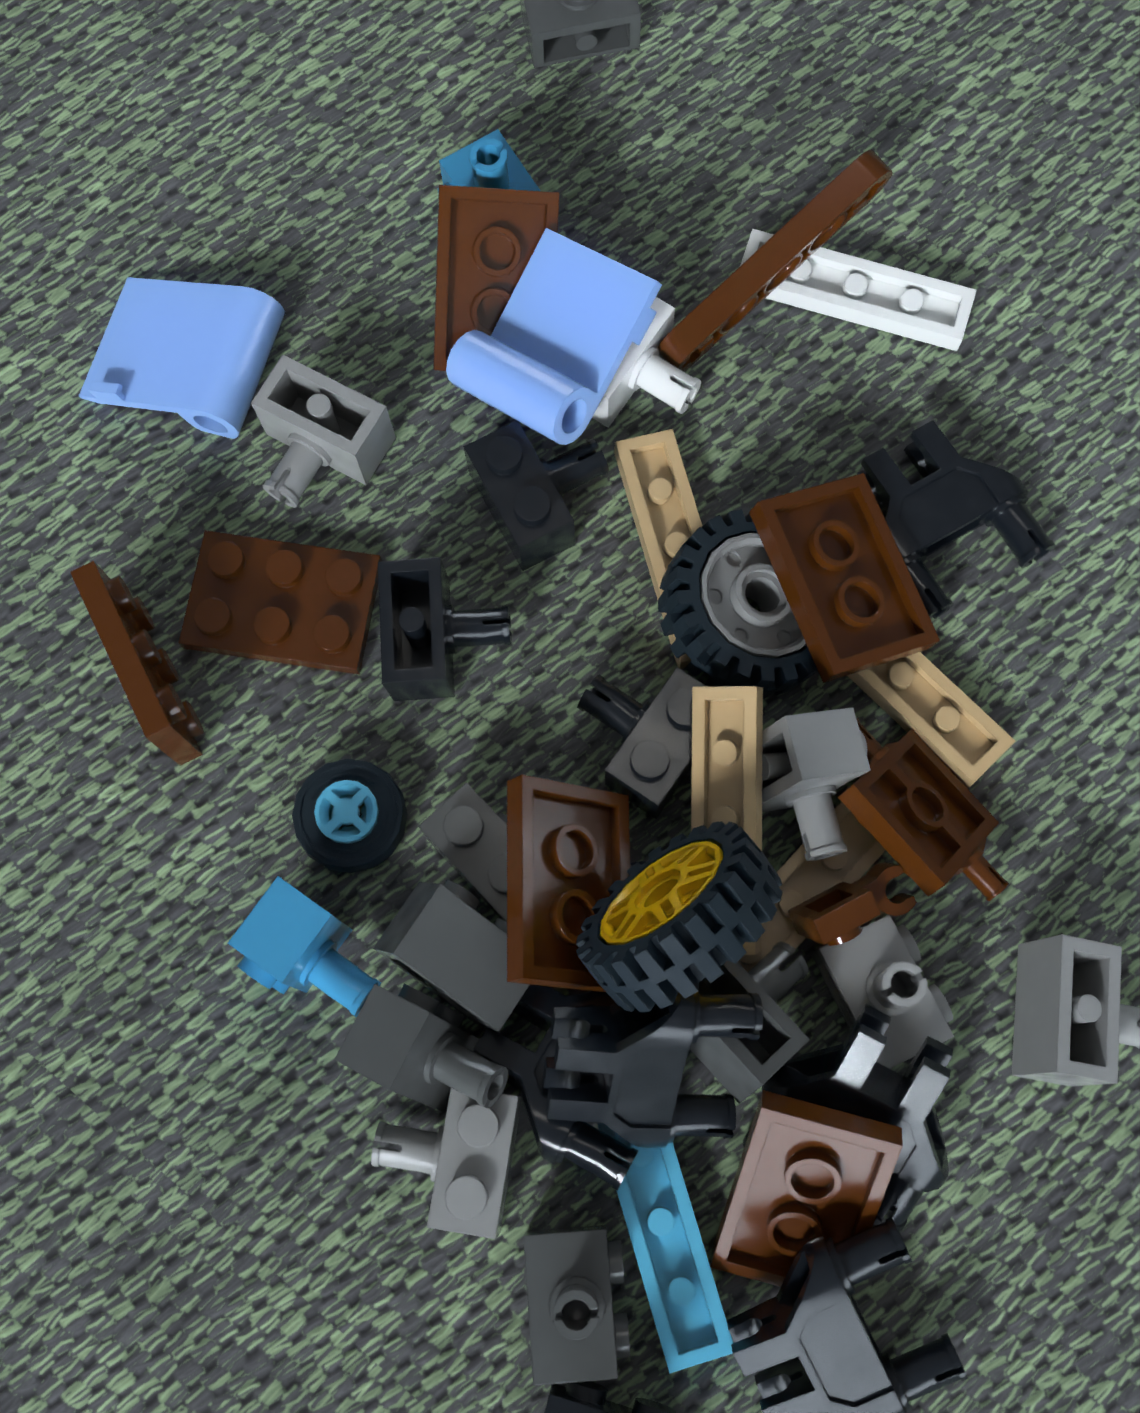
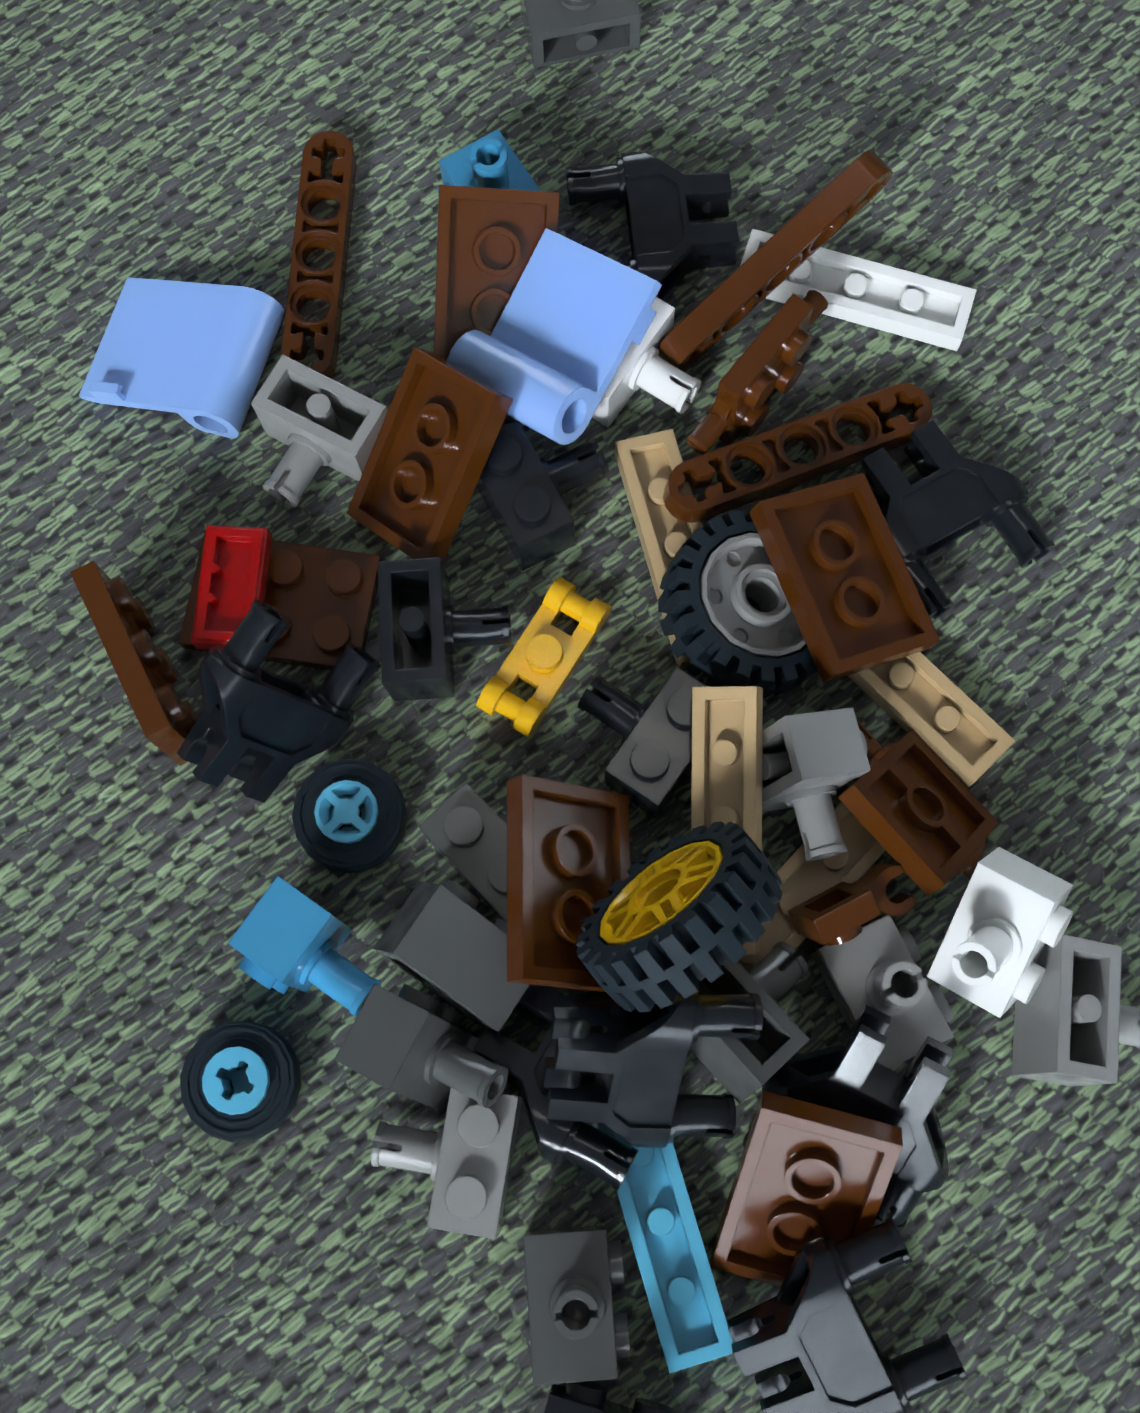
(229, 581): none -> red plate
(262, 722): none -> black connector
(262, 1091): none -> black wheel
(316, 234): none -> reddish brown beam
(428, 456): none -> reddish brown plate
(544, 657): none -> yellow plate
(659, 212): none -> black connector
(764, 367): none -> reddish brown plate
(782, 473): none -> reddish brown beam
(1001, 932): none -> white brick

